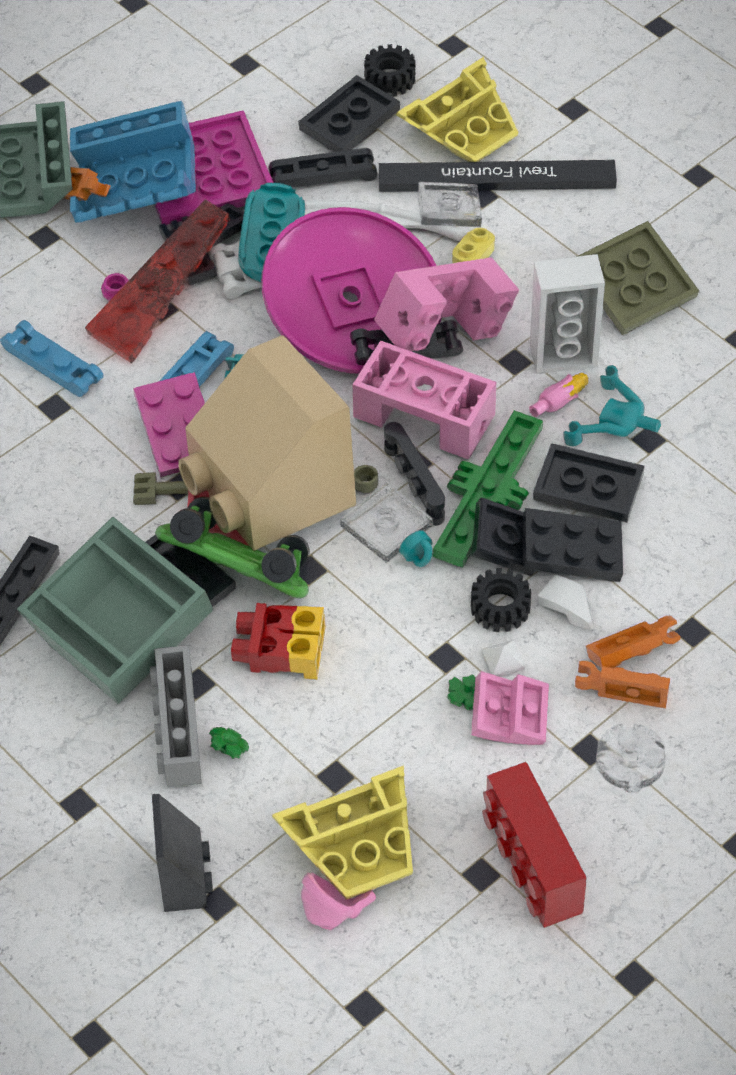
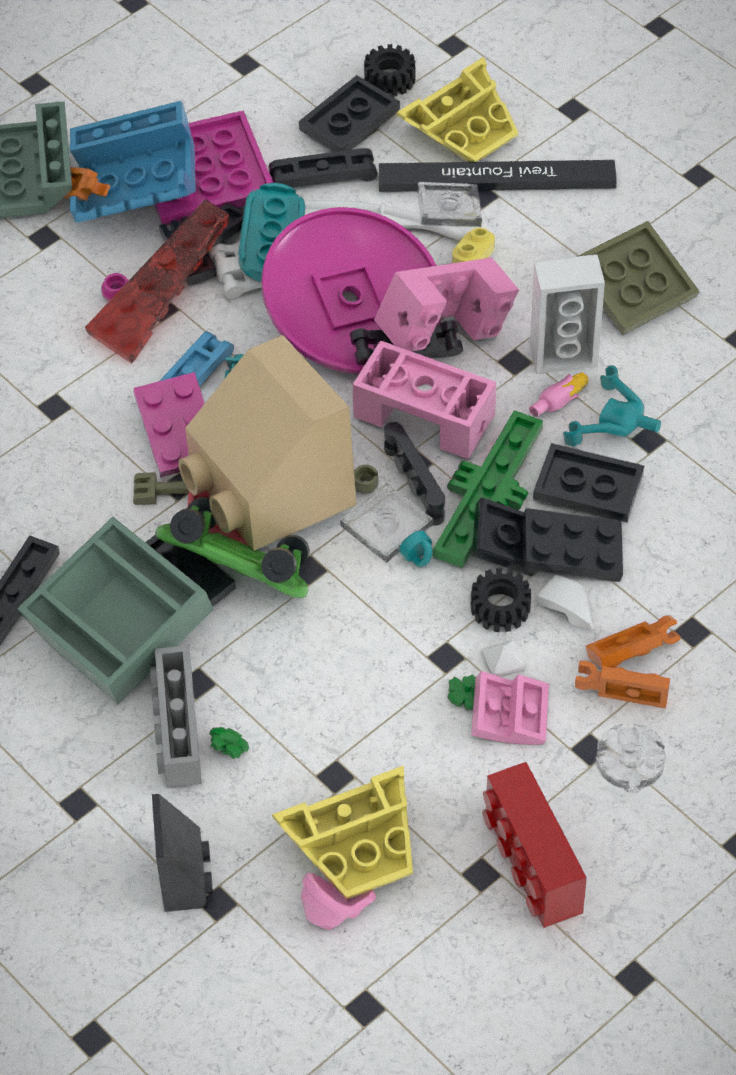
(51, 359): dark azure plate -> none
(281, 639): red hips -> none

